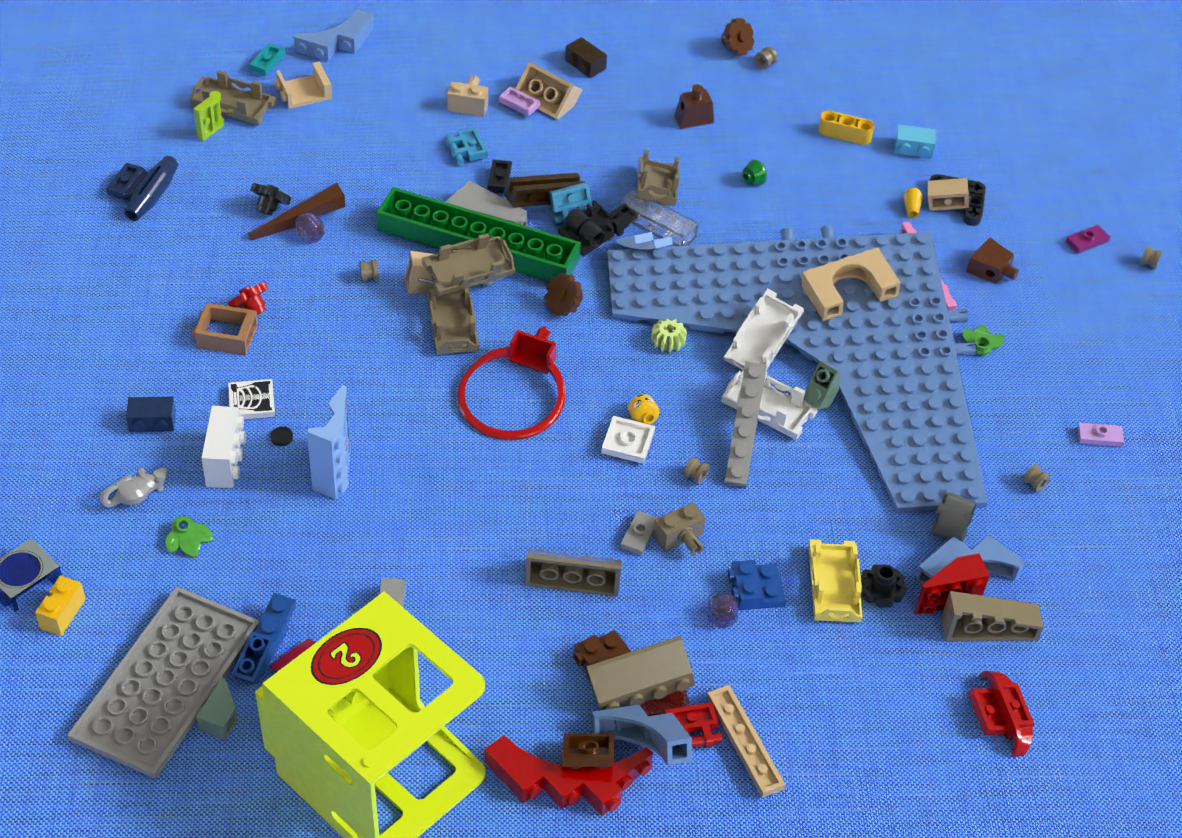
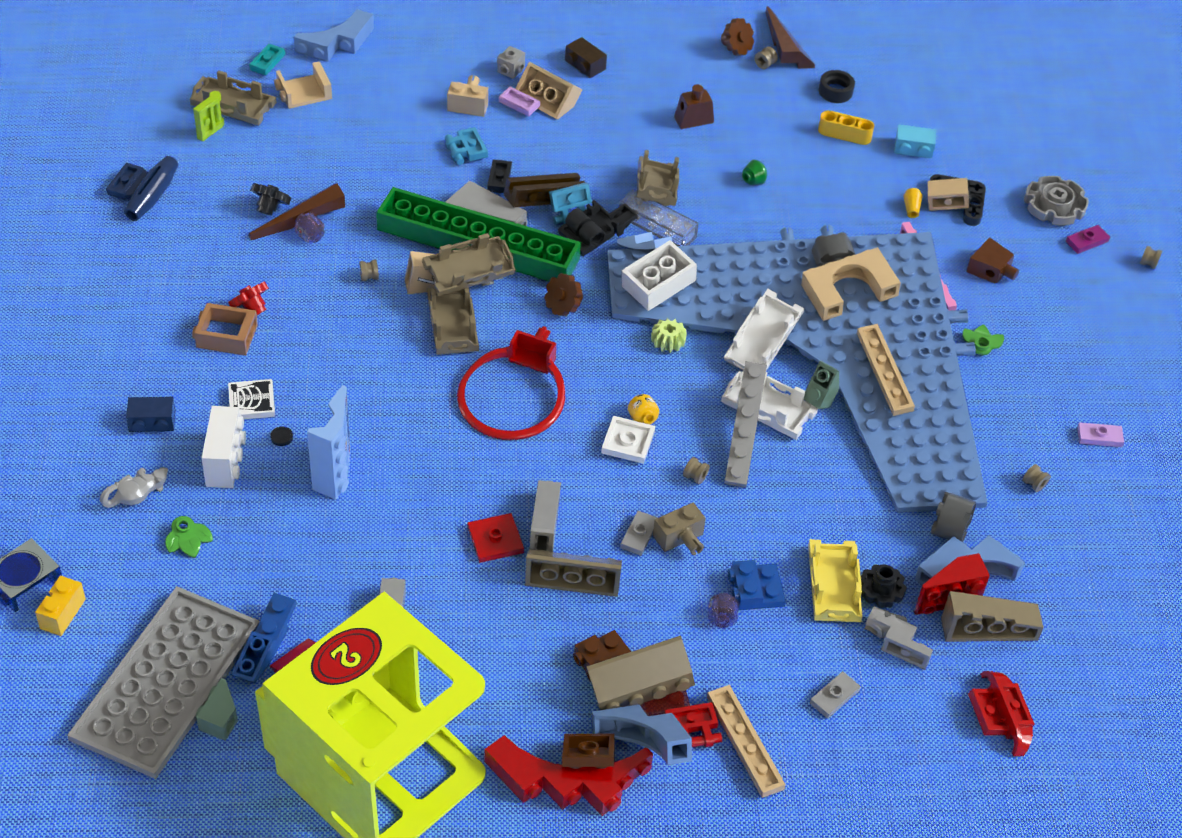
(495, 537): none -> red plate
(511, 62): none -> light grey brick
(545, 516): none -> light grey slope
(659, 275): none -> white brick
(787, 46): none -> reddish brown wedge
(832, 248): none -> dark grey cylinder
(835, 694): none -> light grey plate
(836, 95): none -> black tyre
(885, 369): none -> tan plate
(898, 637): none -> light grey plate
(1056, 200): none -> light grey piece

